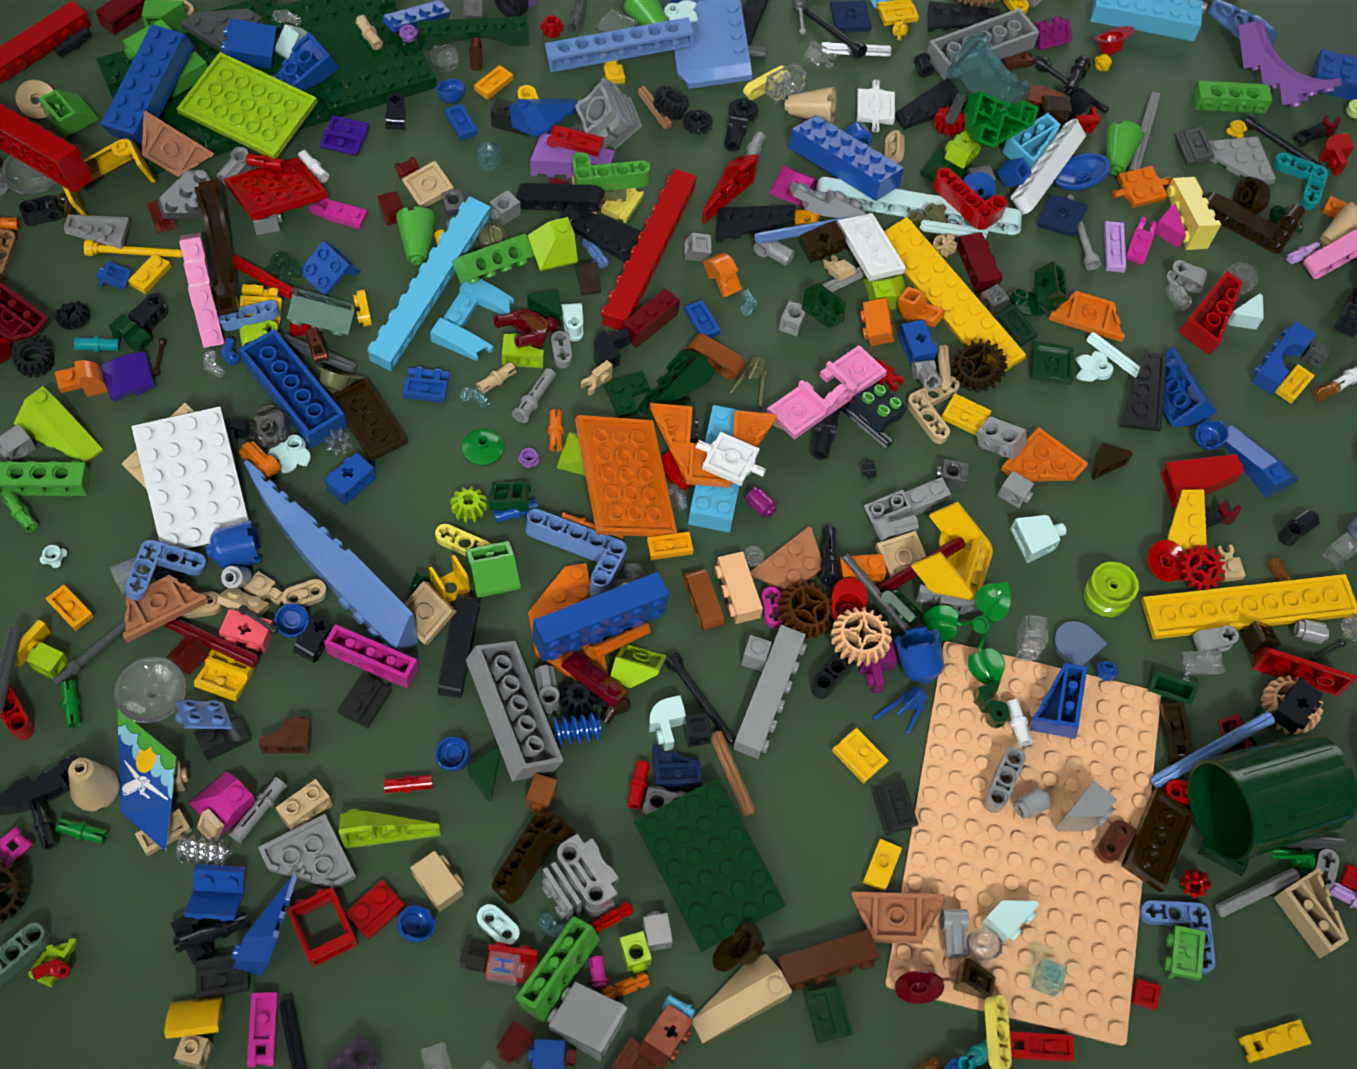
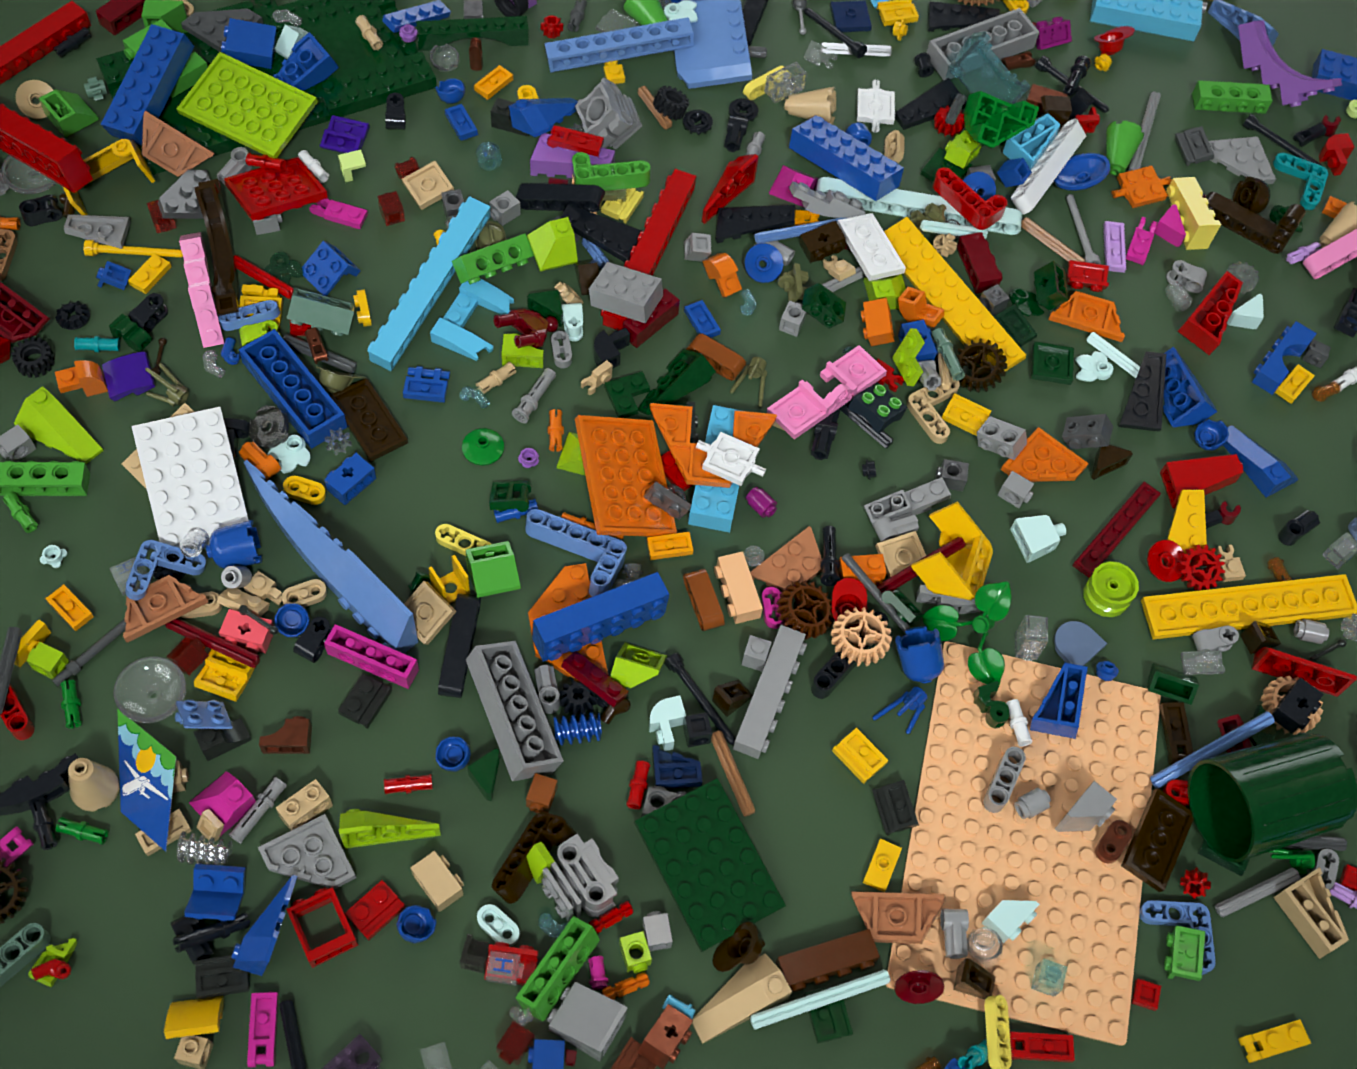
(95, 88): none -> sand green gear
(176, 393): none -> olive plant
(194, 542): none -> clear brick
(306, 490): none -> yellow plate
(349, 162): none -> yellowish green panel
(416, 232): bright green cone -> none
(462, 507): lime gear -> none
(521, 1016): none -> clear arm
(538, 859): none -> lime slope
(568, 293): none -> tan plate
(620, 640): orange axle -> none
(626, 292): none -> light grey brick
(667, 501): none -> flat silver plate
(731, 696): none -> dark brown slope
(770, 256): none -> blue dish
(793, 281): none -> olive hips
(819, 999): none -> light aqua axle
(874, 671): magenta brick -> none
(906, 355): none -> lime plate
(945, 348): none -> sand green pin
(1050, 241): none -> medium nougat axle
(1062, 215): dark blue plate -> none
(1087, 275): none -> red bracket
(1087, 431): none -> dark grey brick
(1116, 529): none -> dark red tile
(1237, 129): yellow plate -> none

